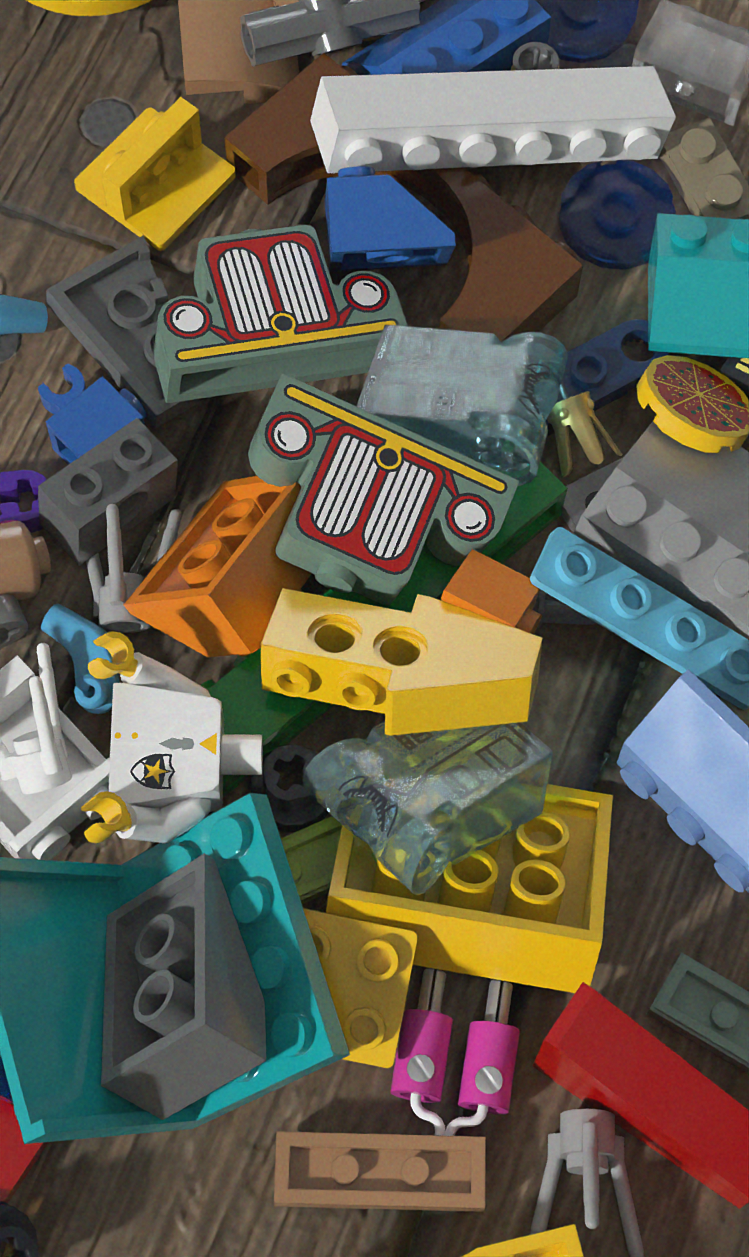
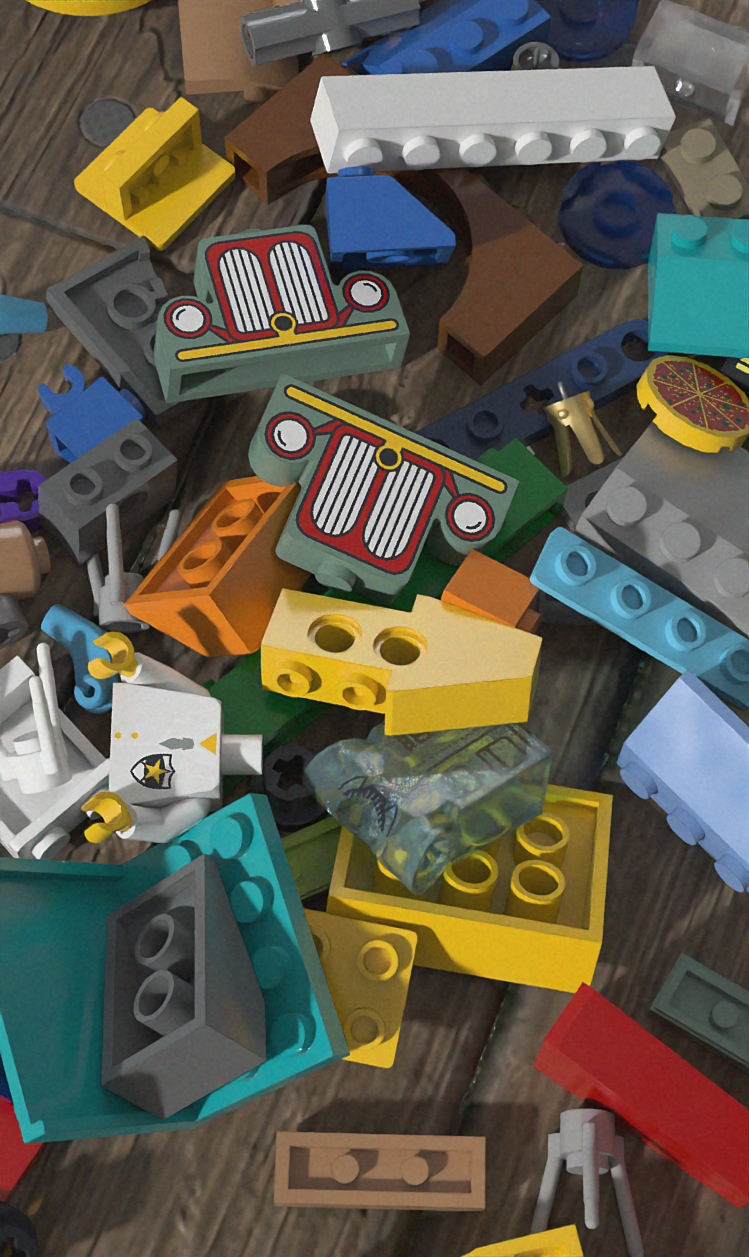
(469, 392): clear light blue piece -> none
(487, 1062): dark pink piece -> none

